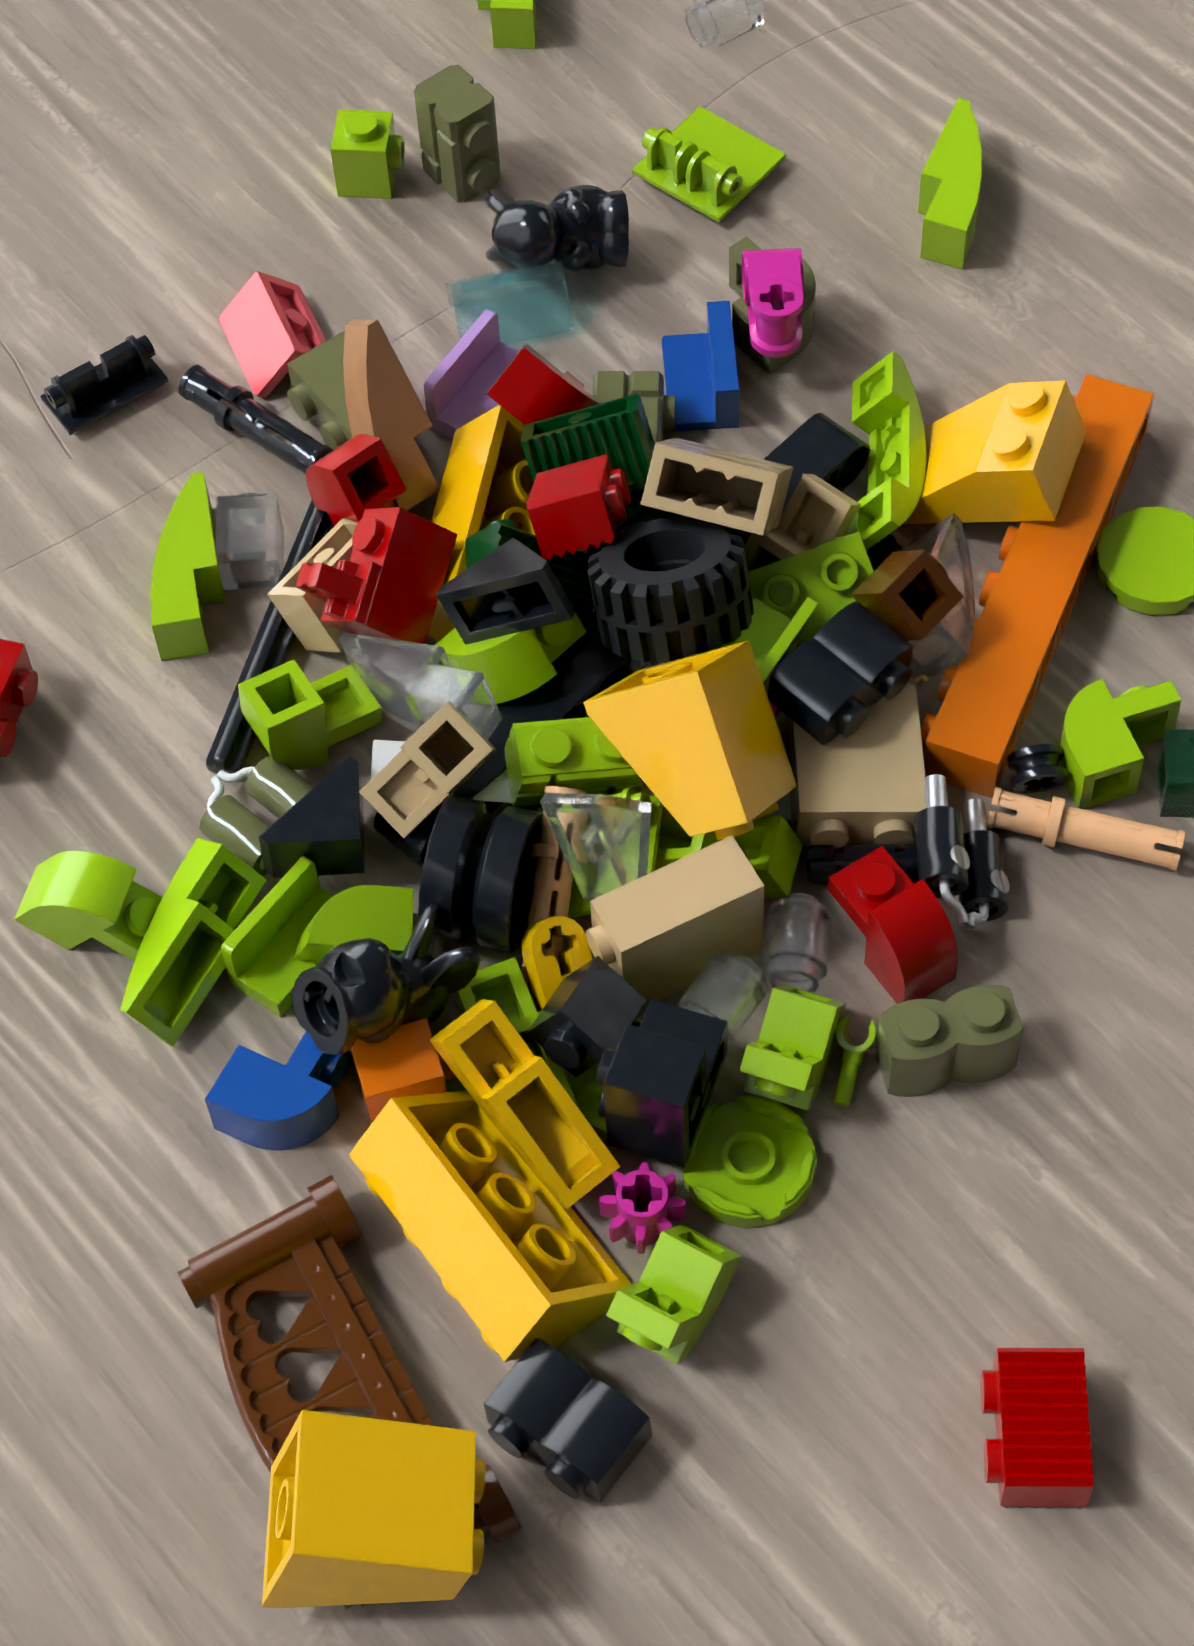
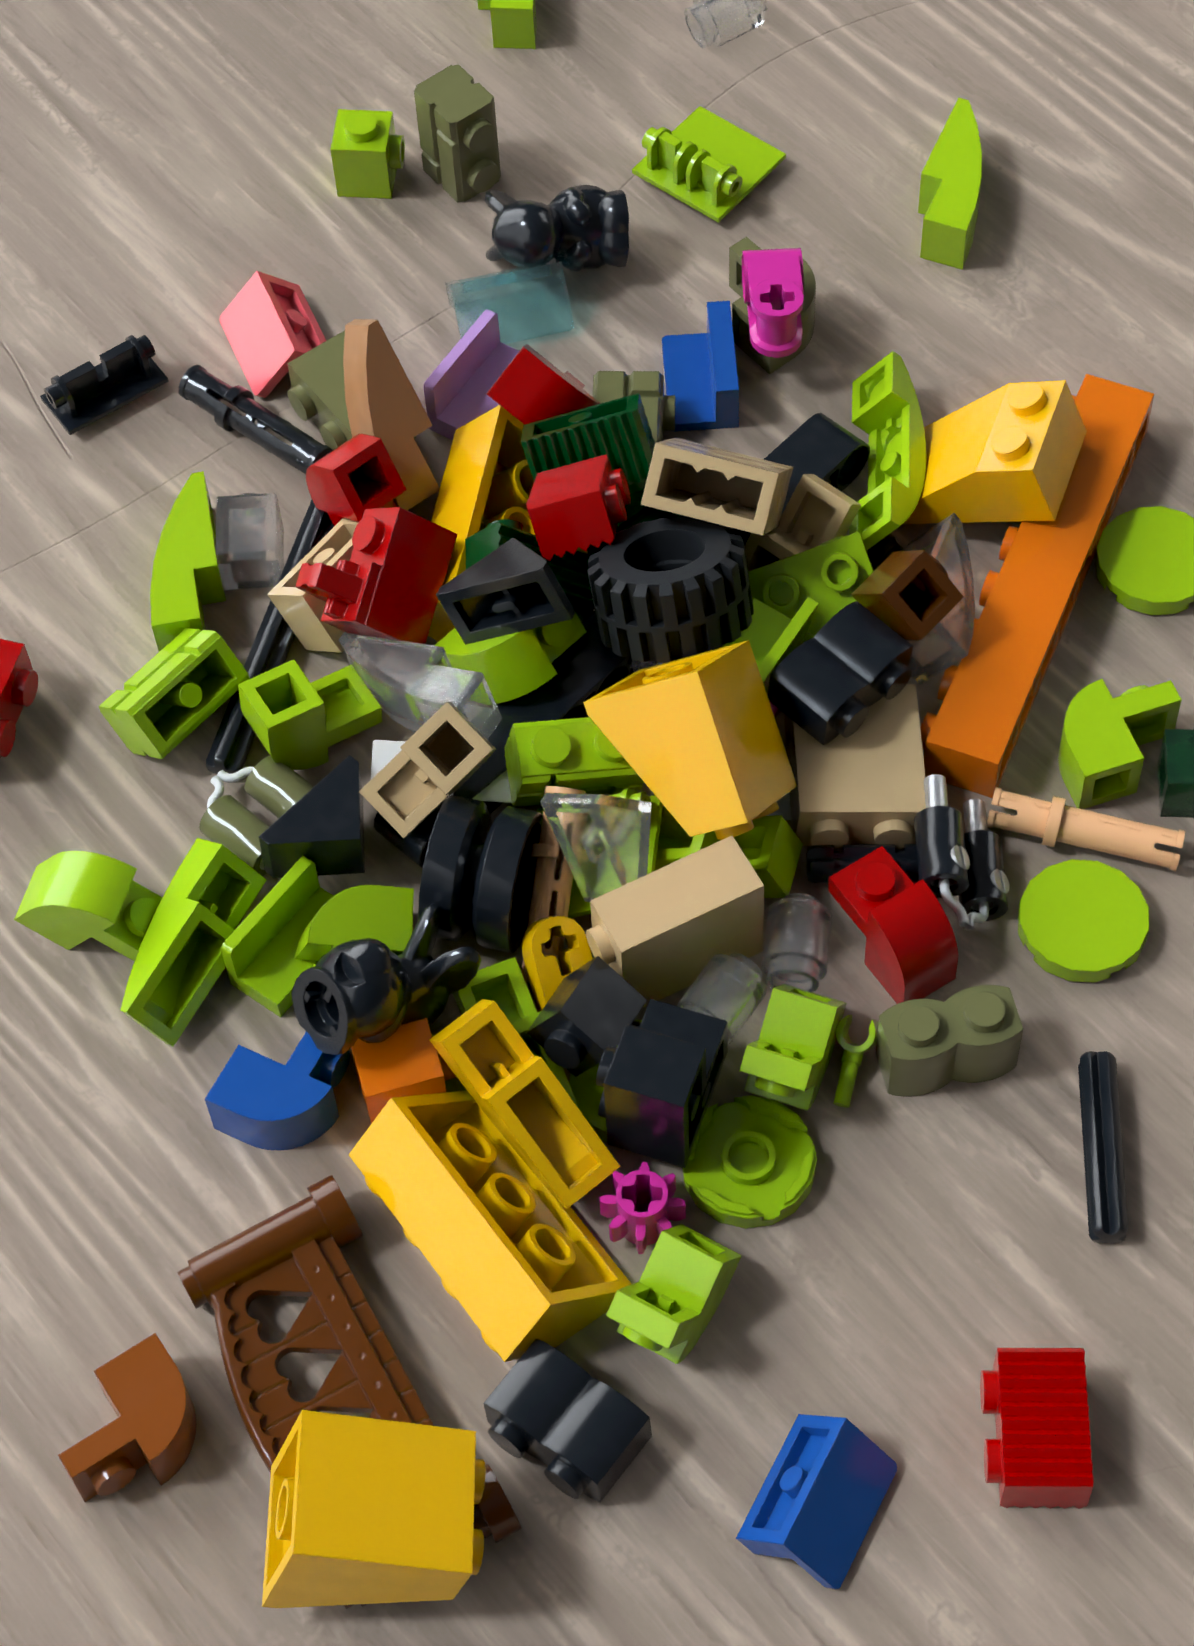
(152, 1423): none -> dark orange brick
(174, 692): none -> lime brick
(819, 1498): none -> blue panel
(1037, 768): black bush -> none
(1083, 920): none -> lime tile
(1102, 1147): none -> black axle

